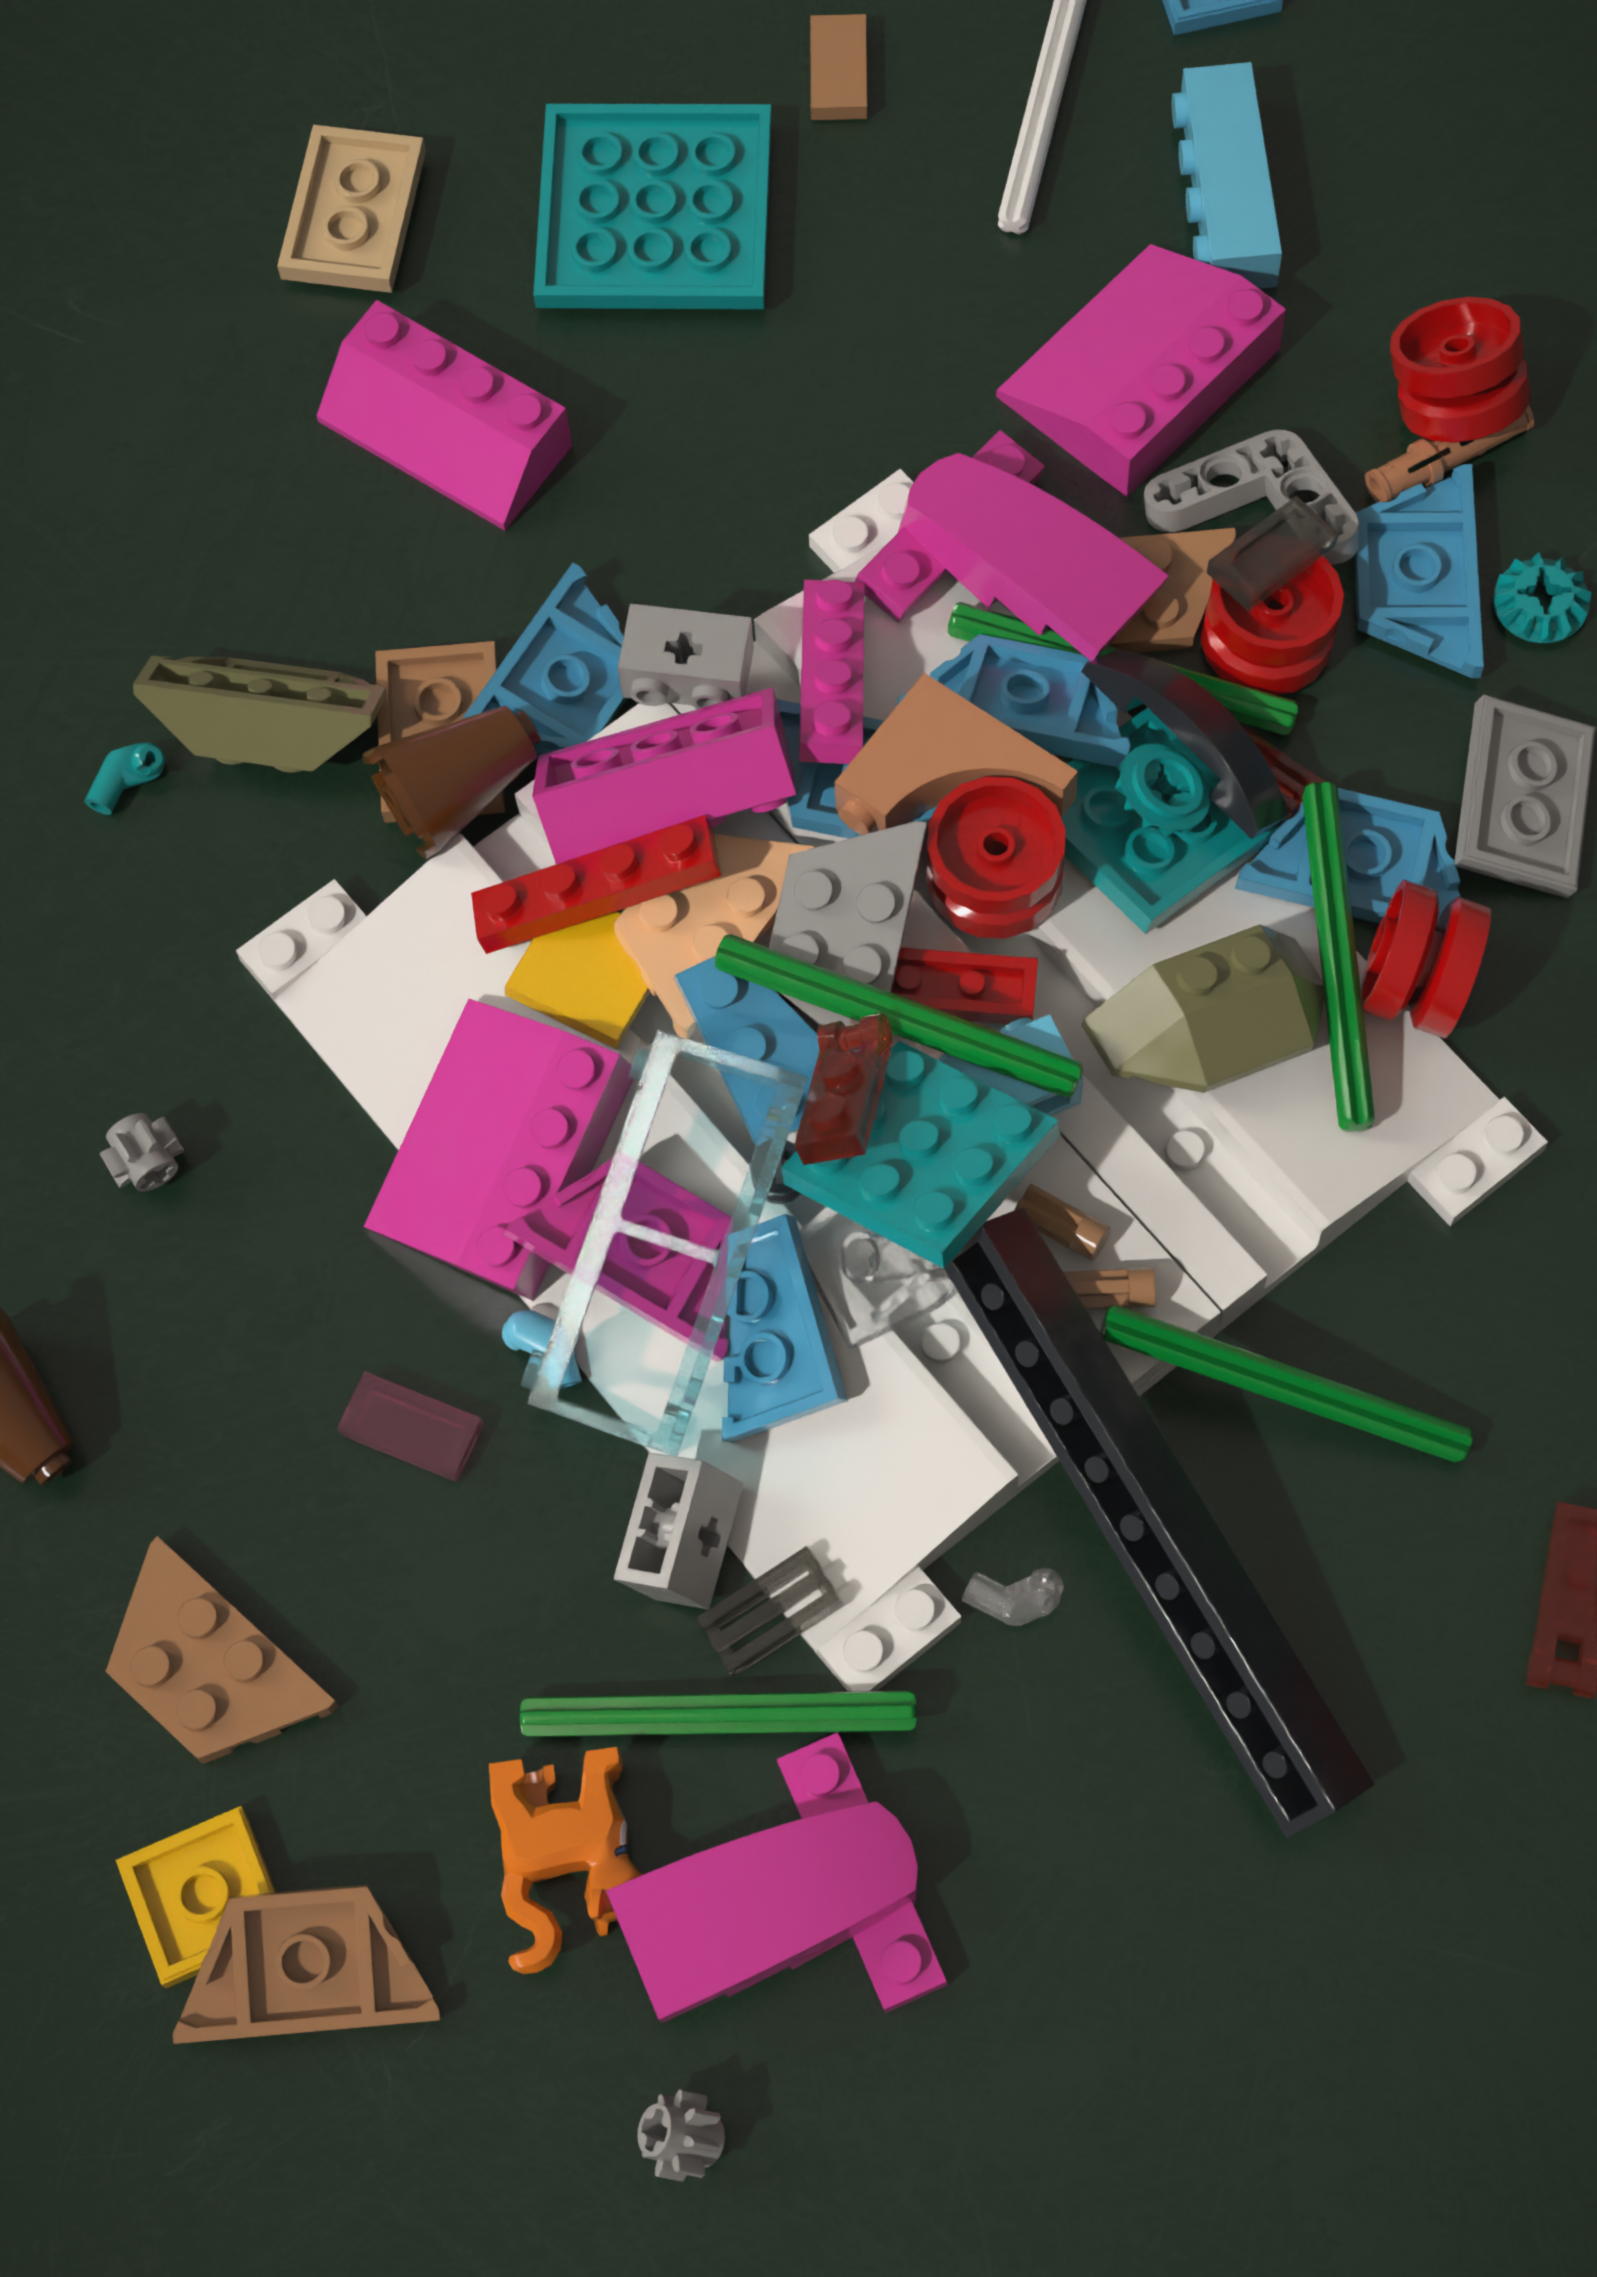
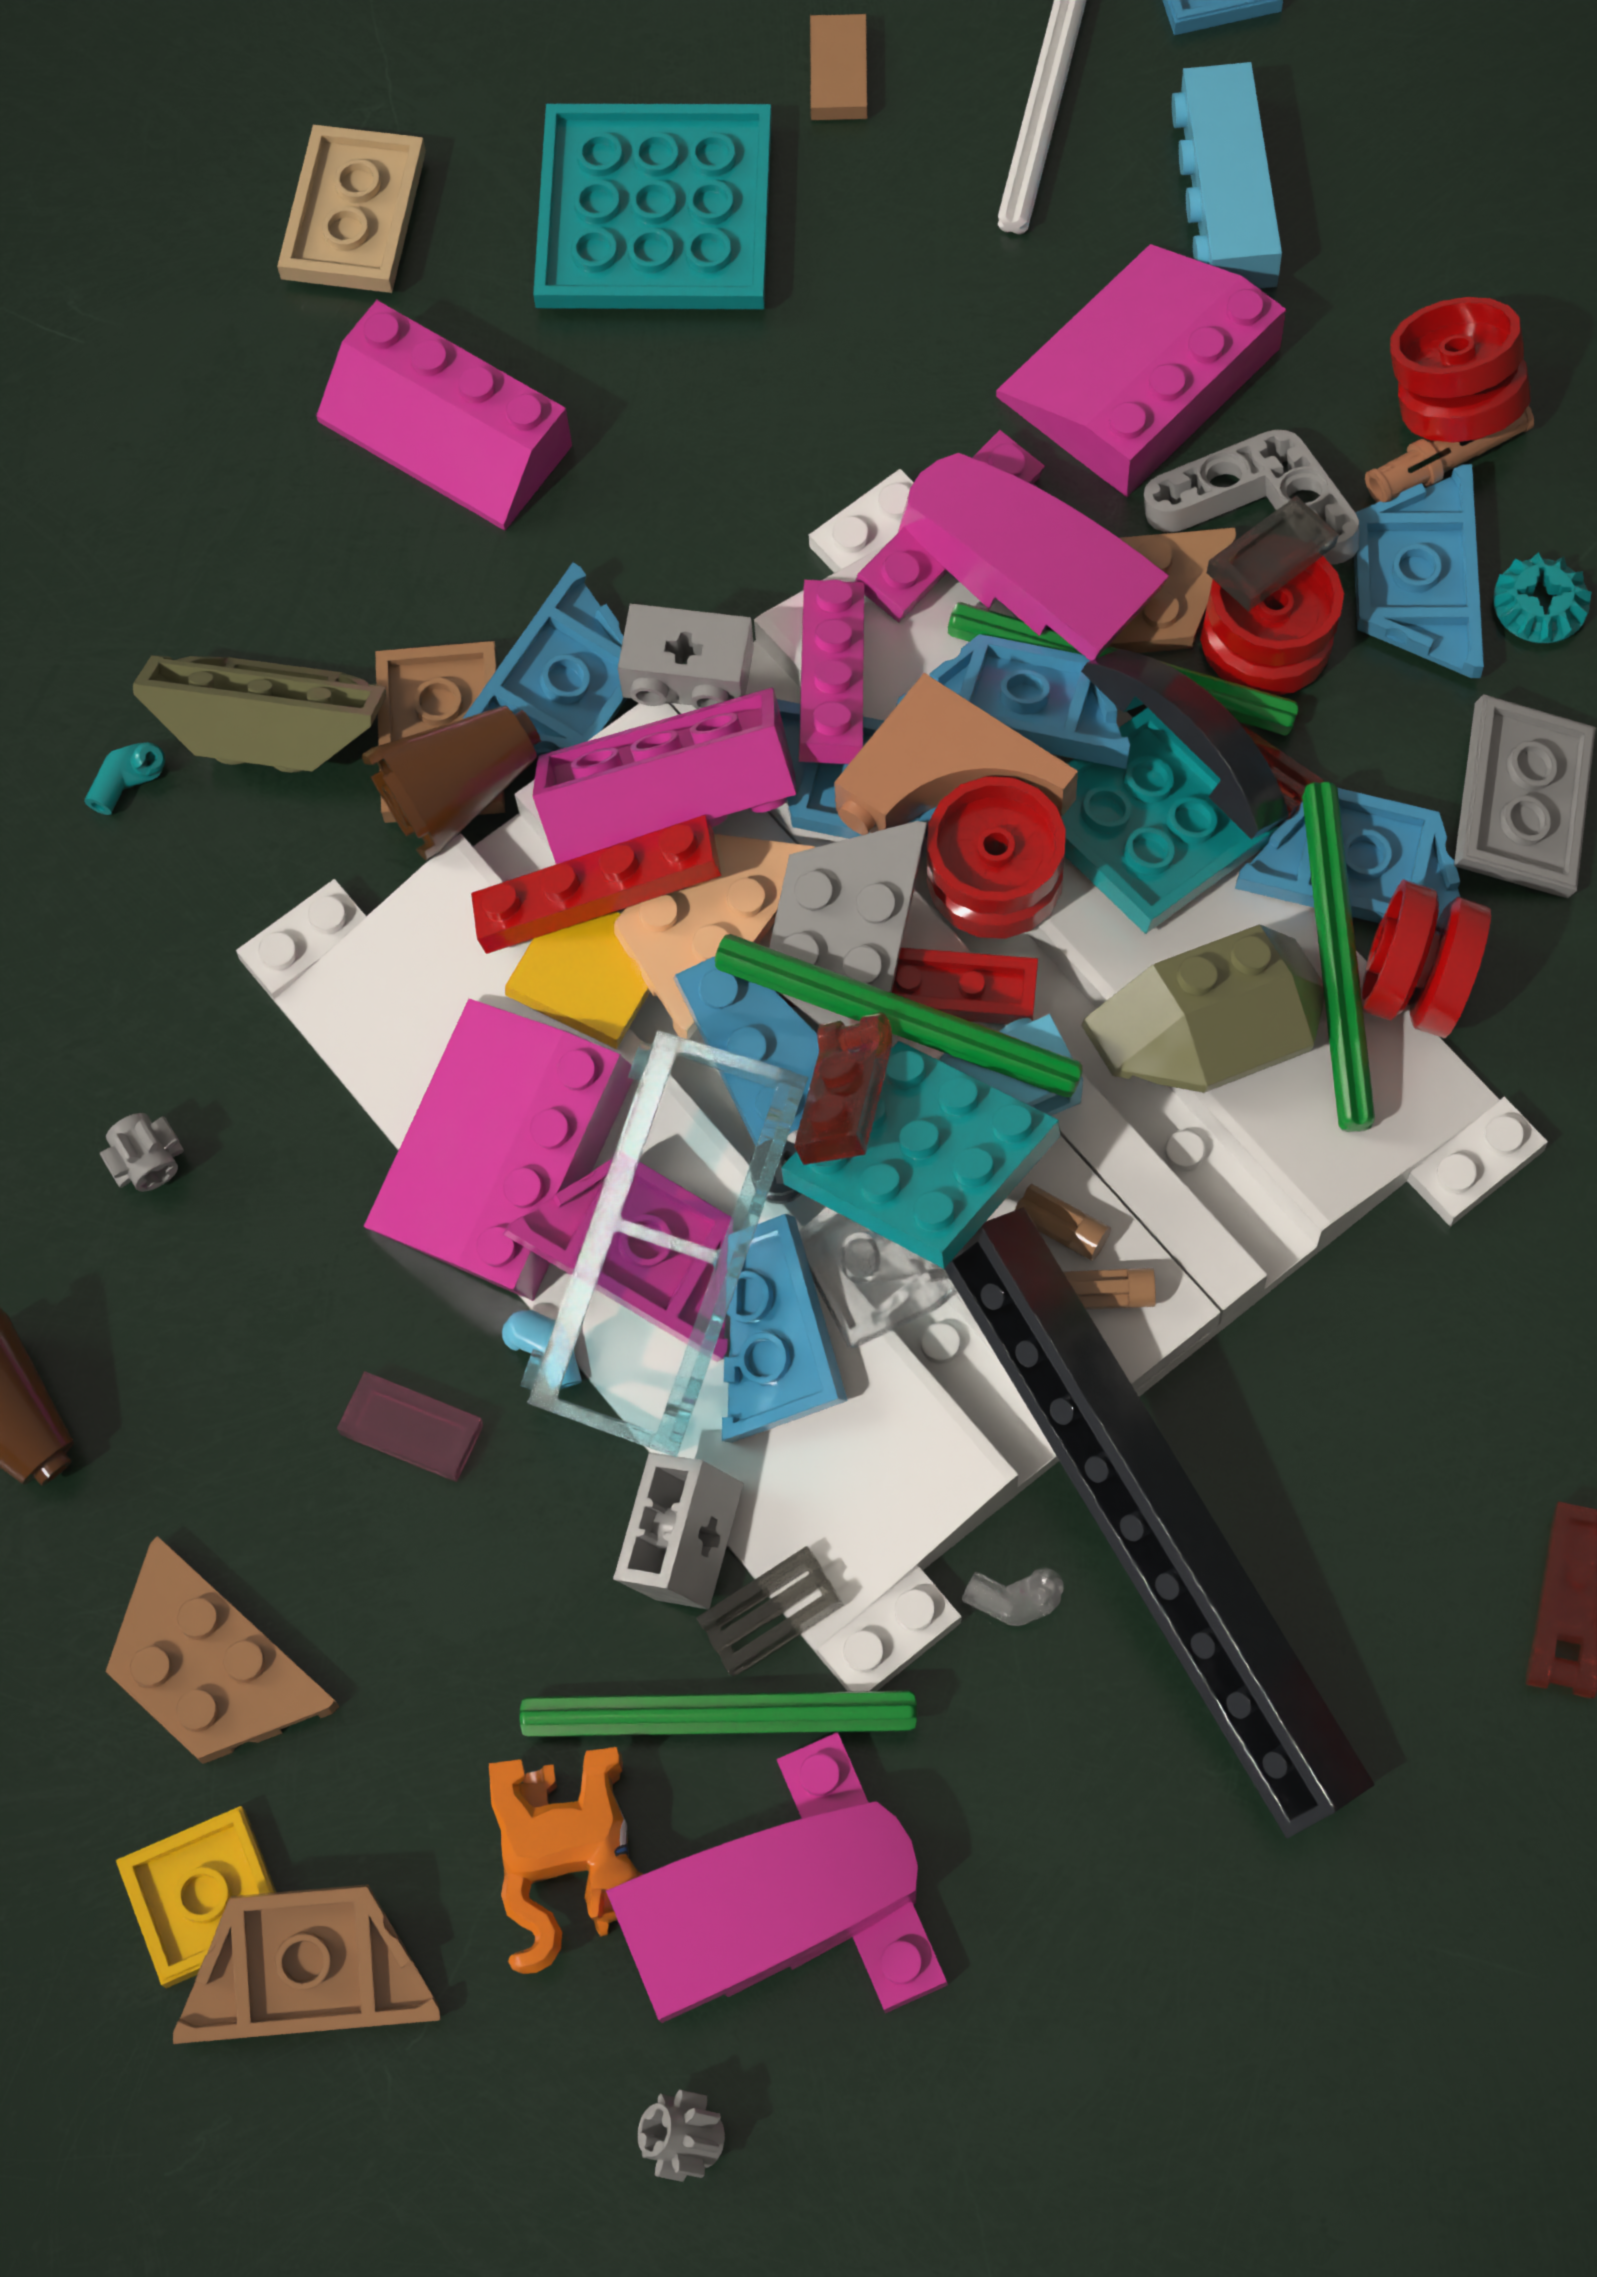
(1175, 776): teal gear -> none
(1286, 1383): green axle -> none

